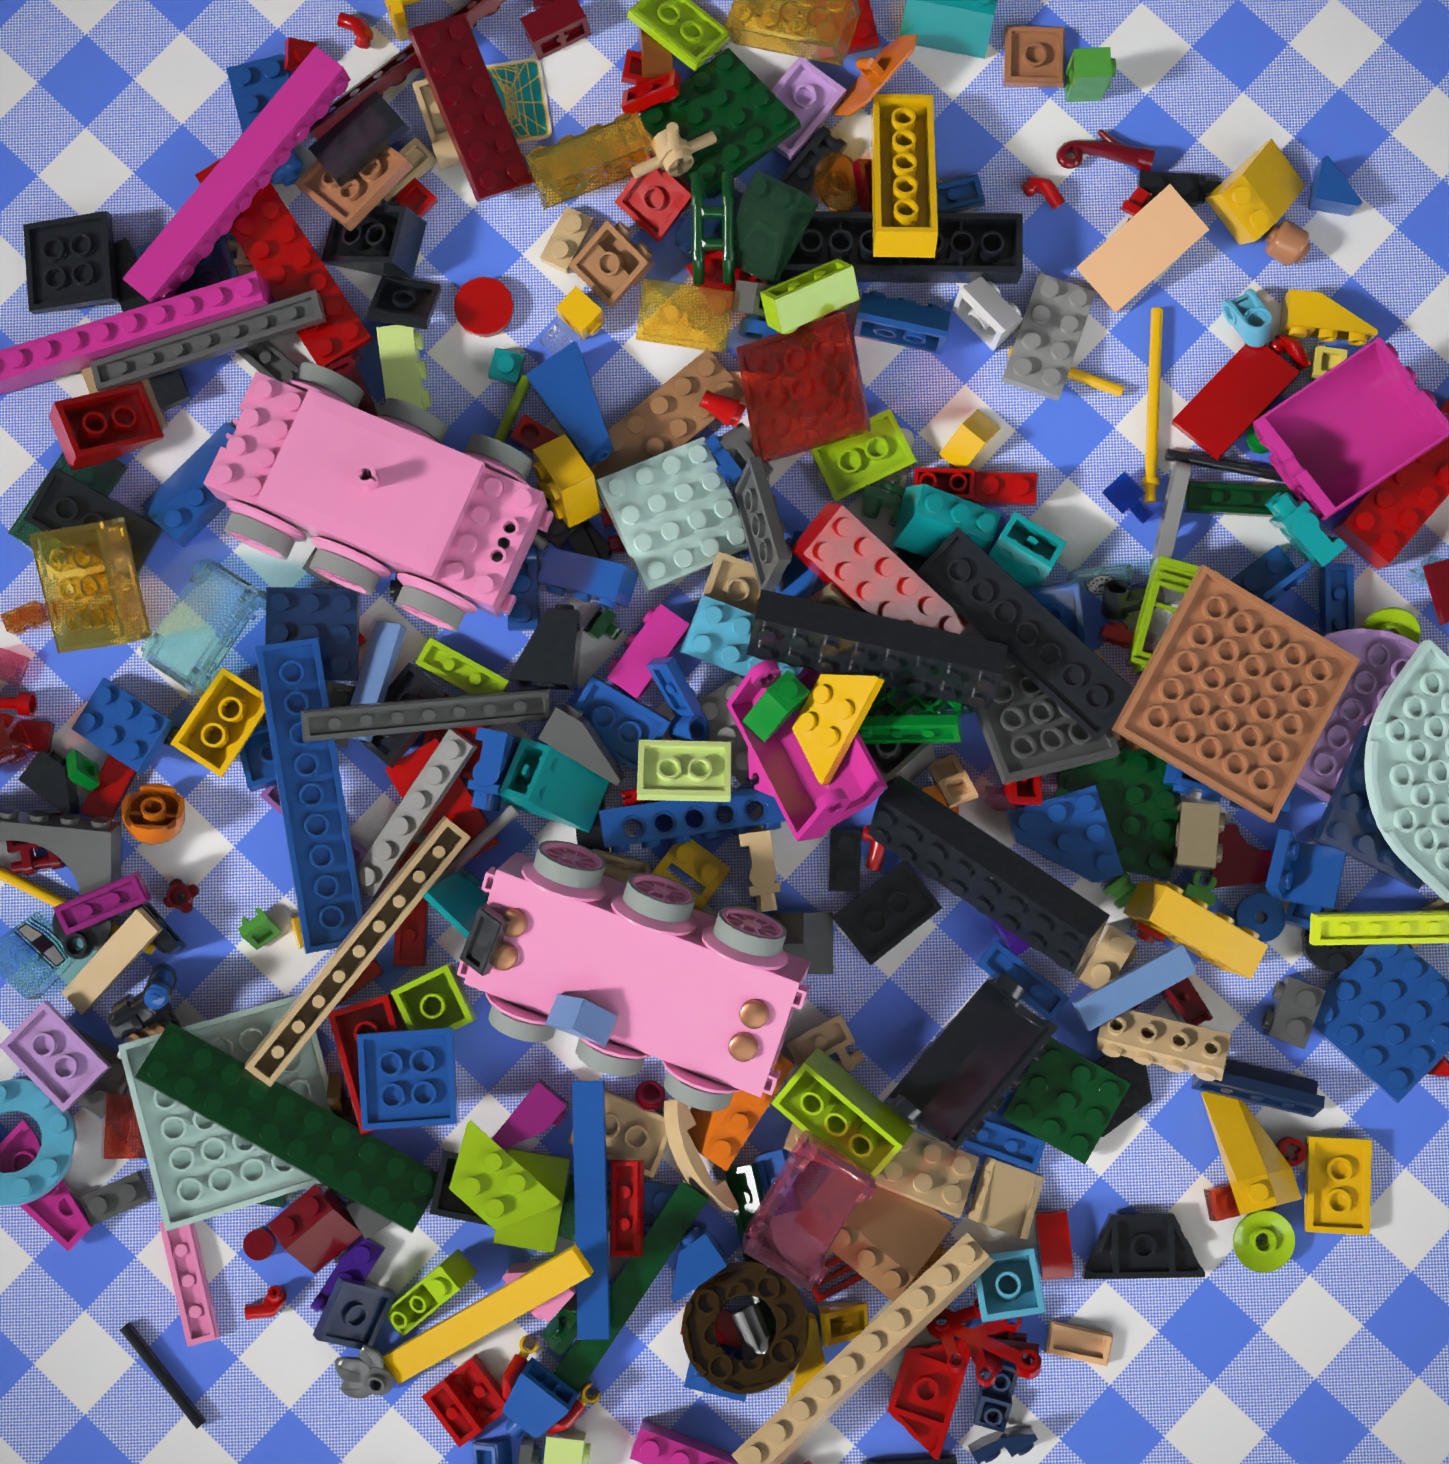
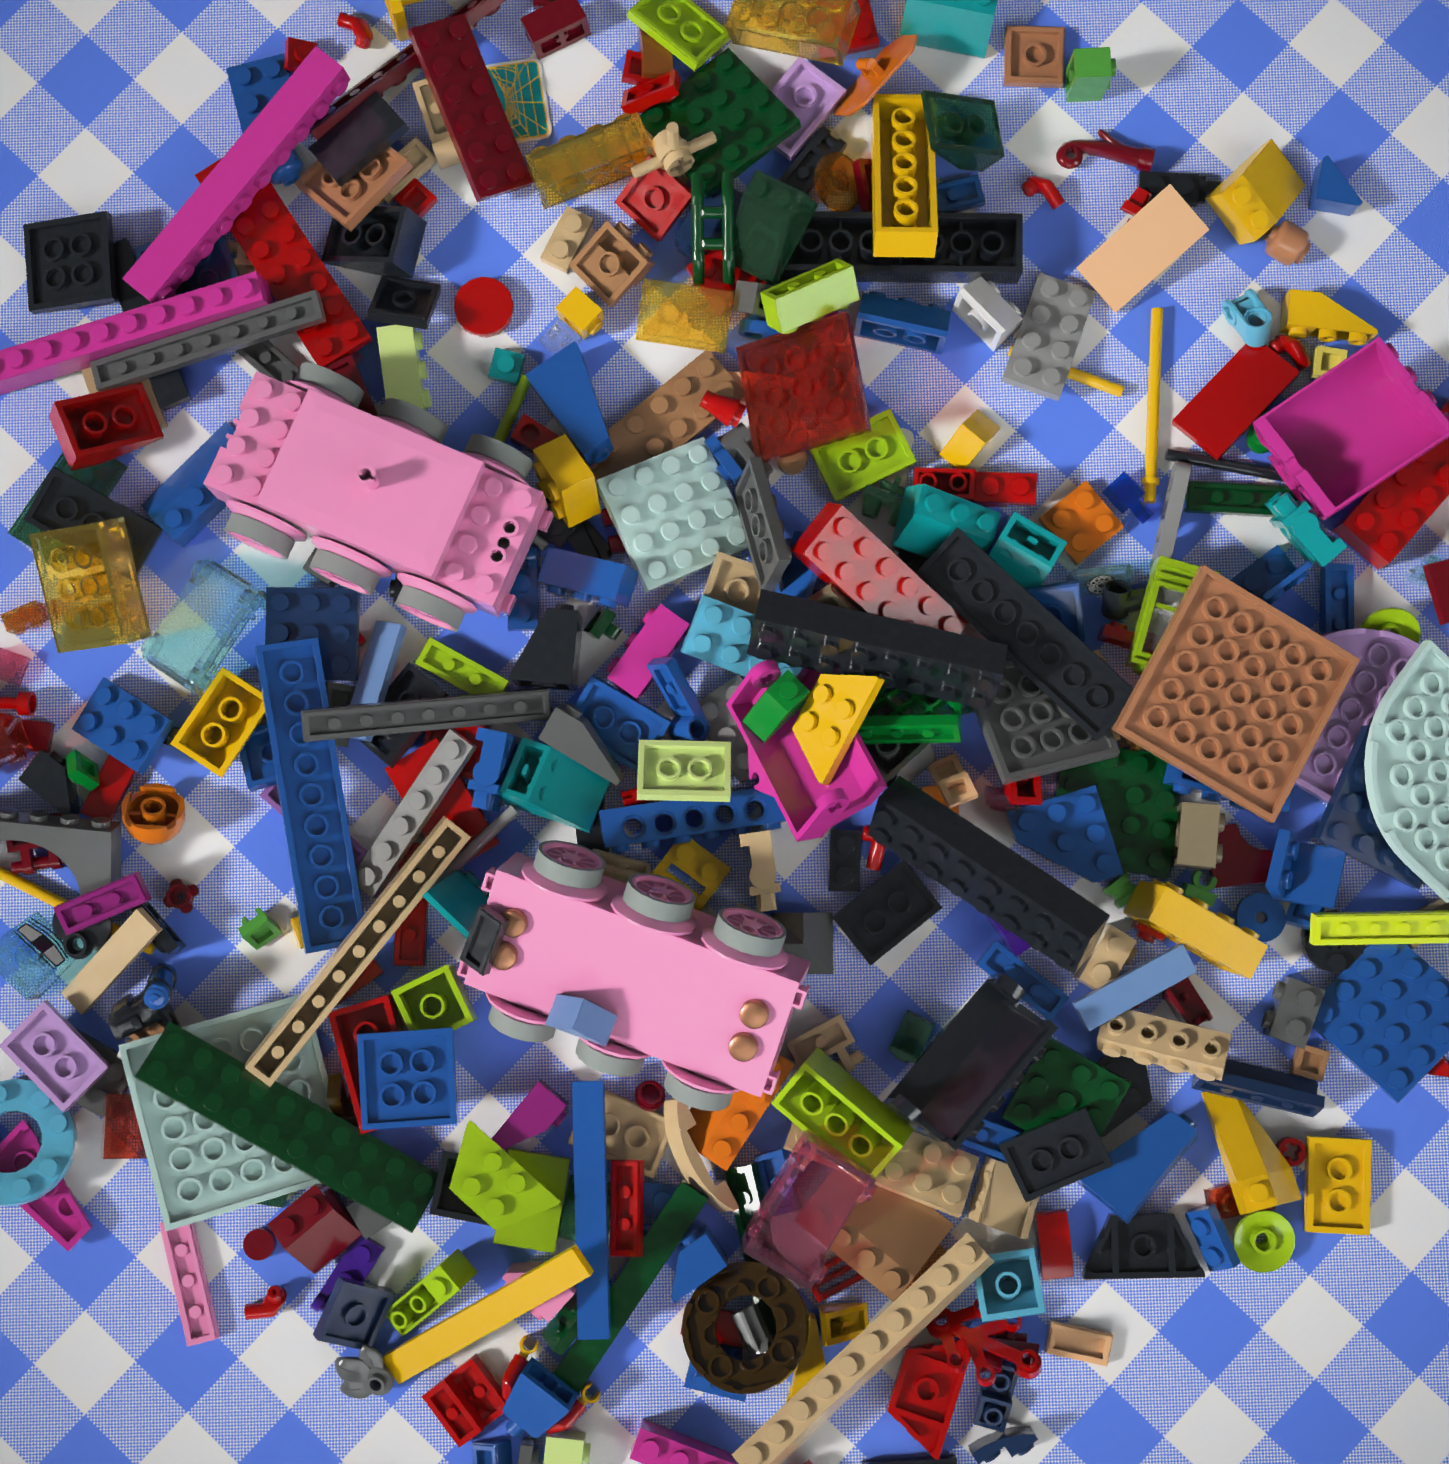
(115, 1198): dark grey plate -> none
(163, 1375): black bar -> none
(793, 464): none -> medium nougat tile
(911, 1037): none -> bracket
(963, 130): none -> clear green slope
(1055, 1154): none -> black plate
(1082, 522): none -> orange plate
(1141, 1165): none -> blue slope
(1212, 1238): none -> blue plate
(1310, 1062): none -> medium nougat tile

